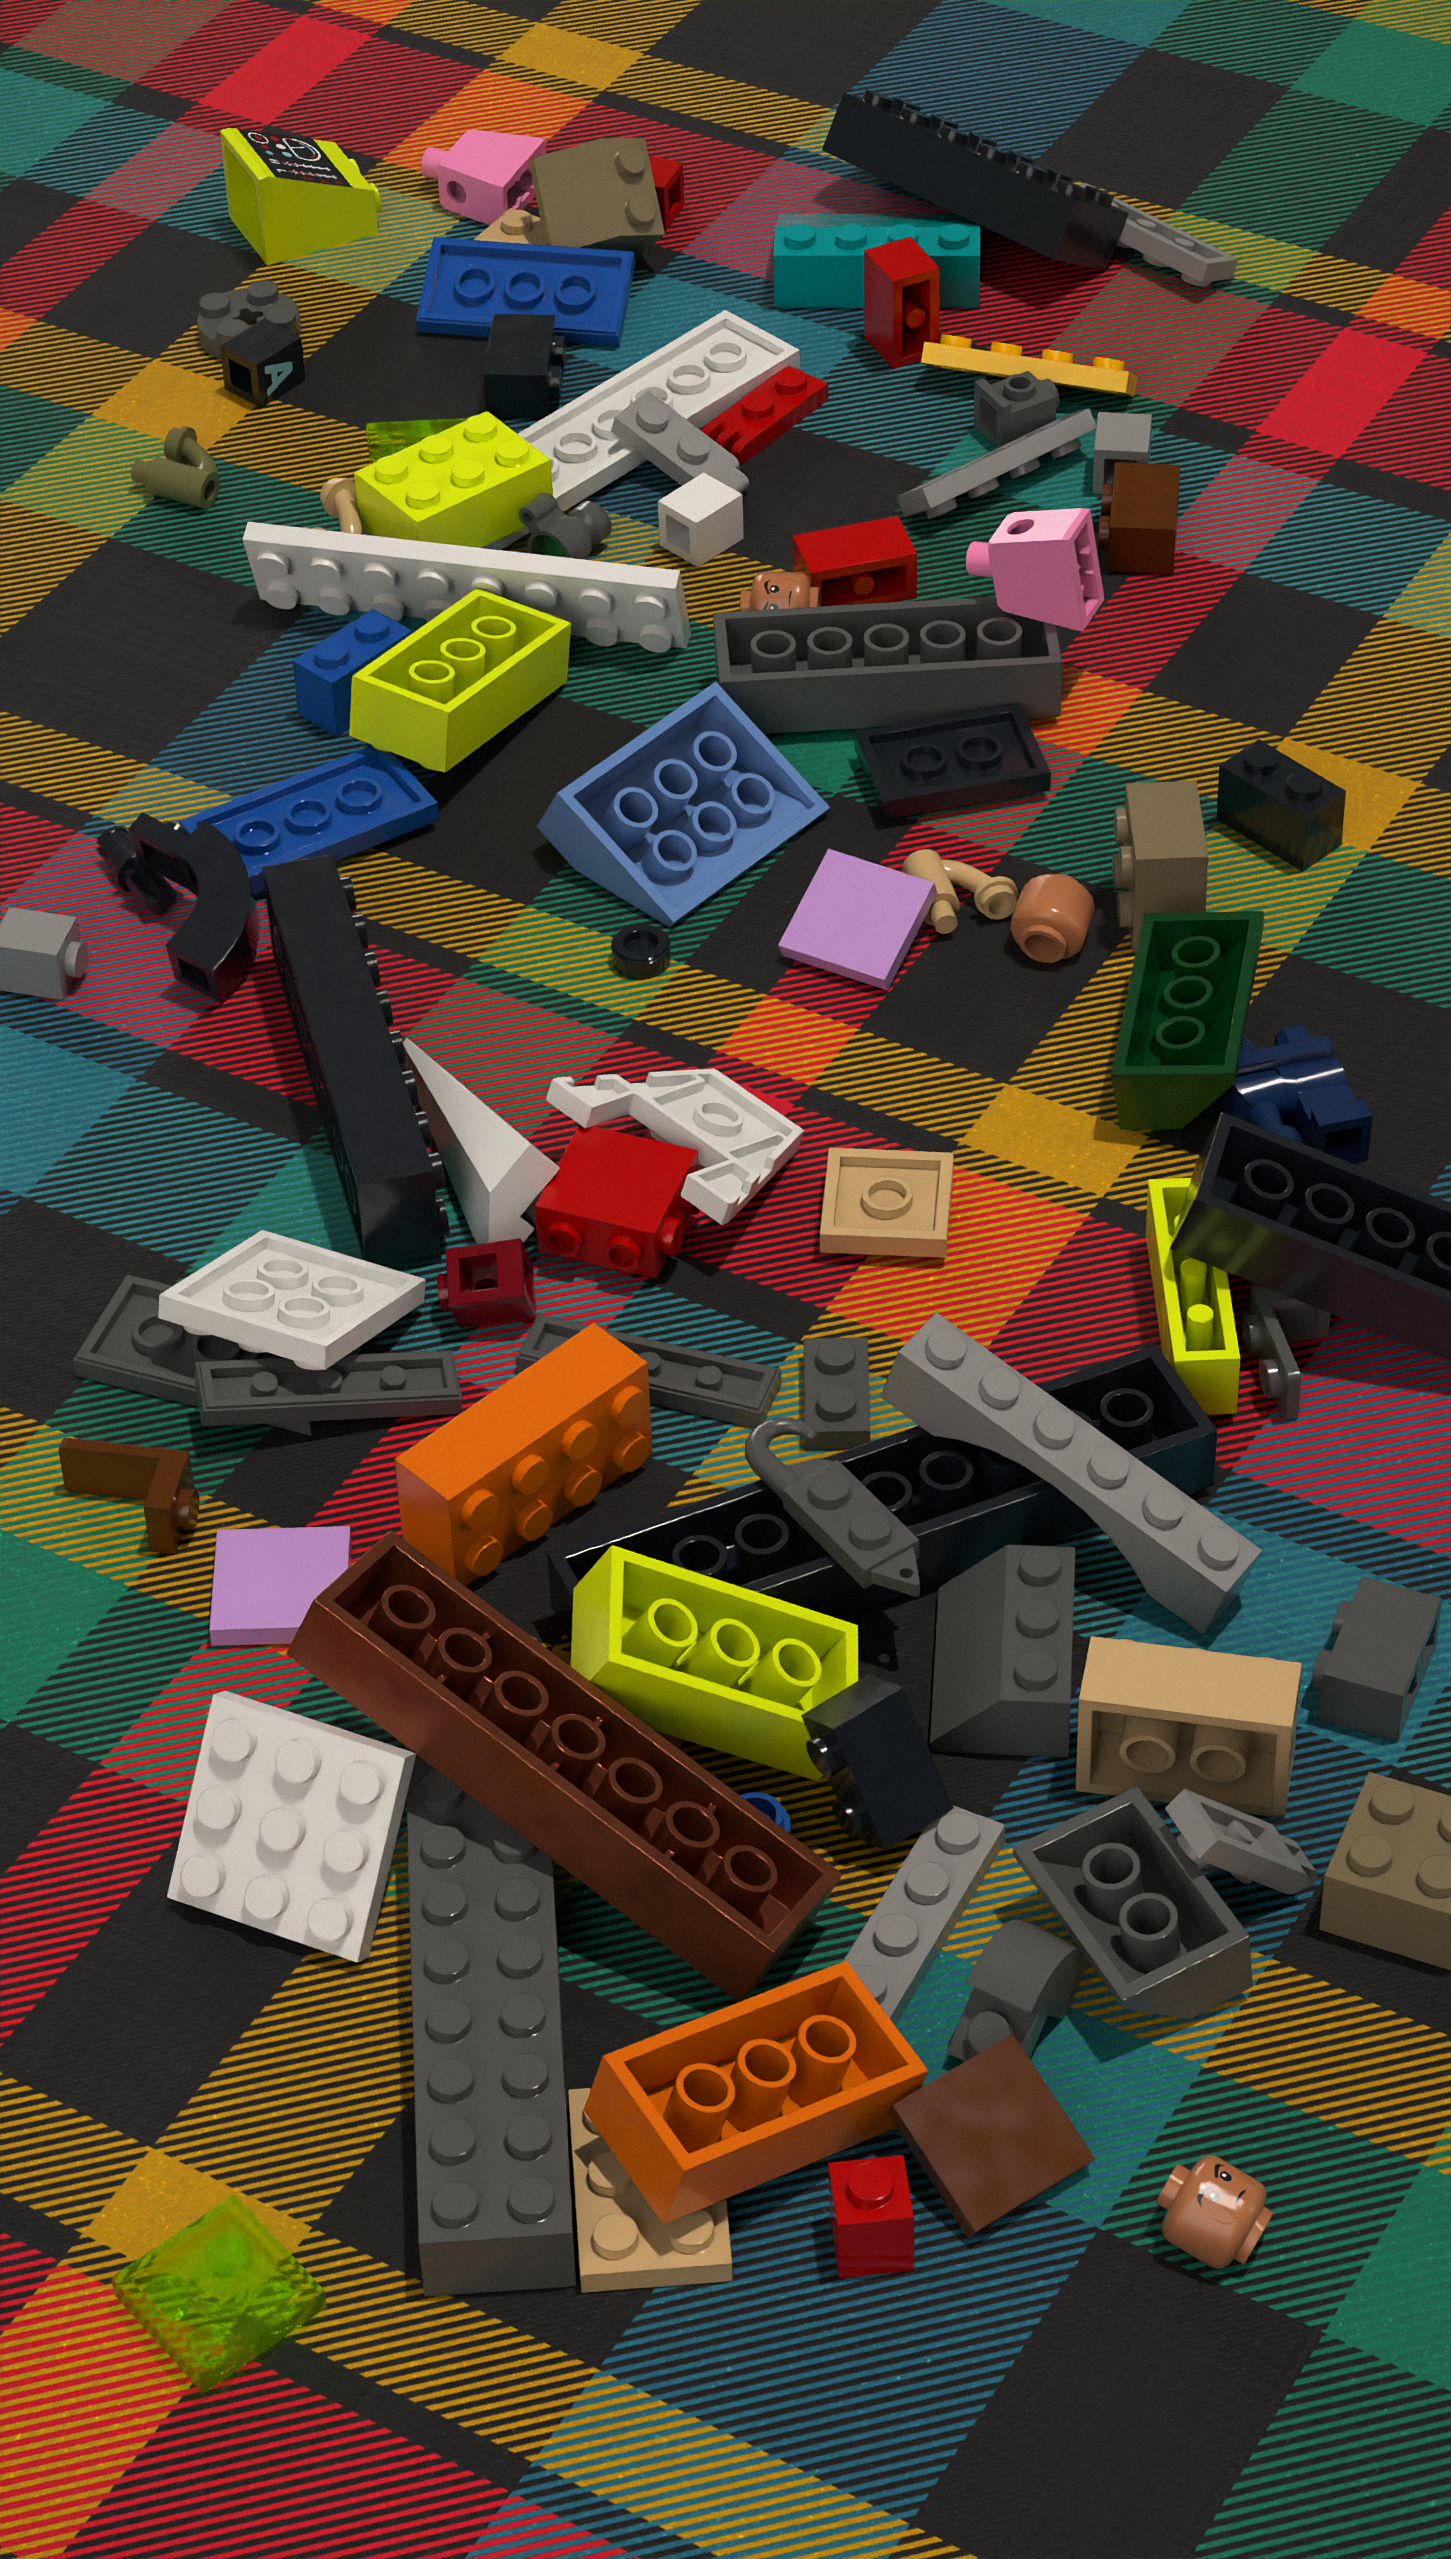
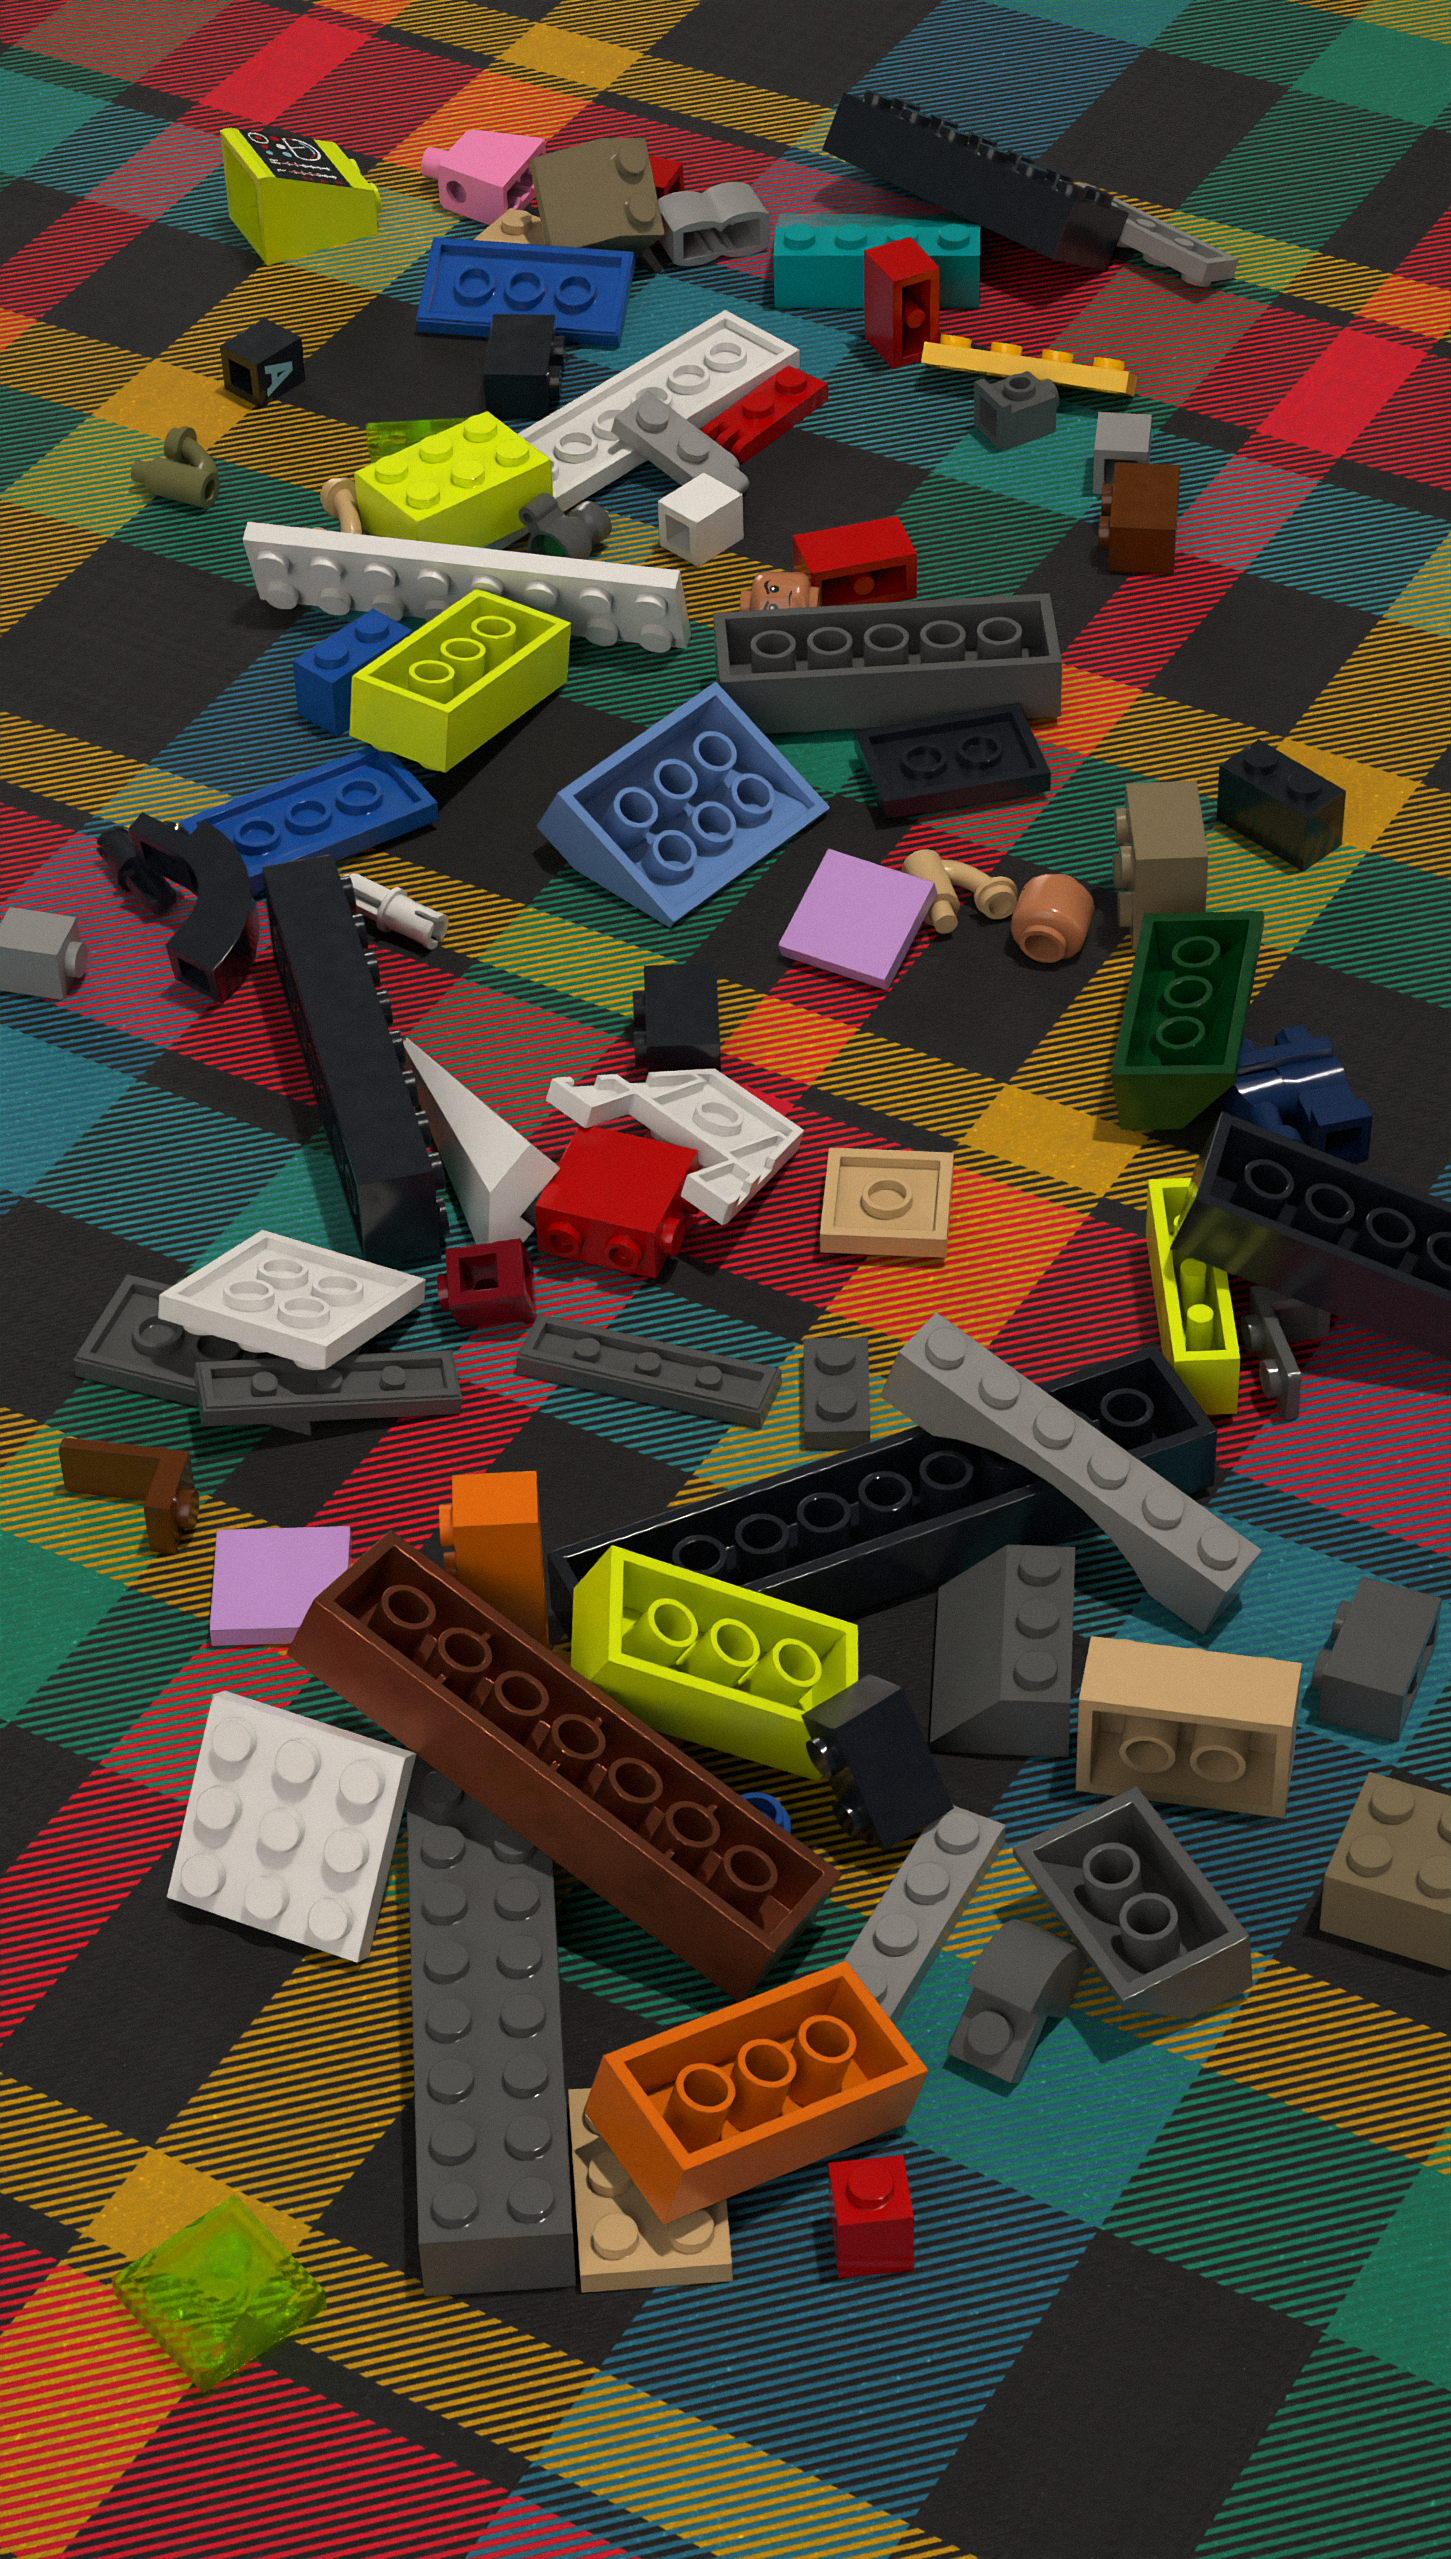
(234, 311): dark grey plate -> none
(397, 912): none -> white axle
(498, 1545): none -> orange brick
(526, 1455): orange brick -> none
(641, 952): black tile -> none
(679, 1018): none -> black brick
(713, 224): none -> light grey brick
(837, 1511): dark grey plate -> none
(990, 2136): reddish brown tile -> none
(1014, 457): light grey plate -> none
(1043, 566): bright pink torso -> none
(1214, 2211): nougat head -> none
(1239, 1844): light grey hinge -> none

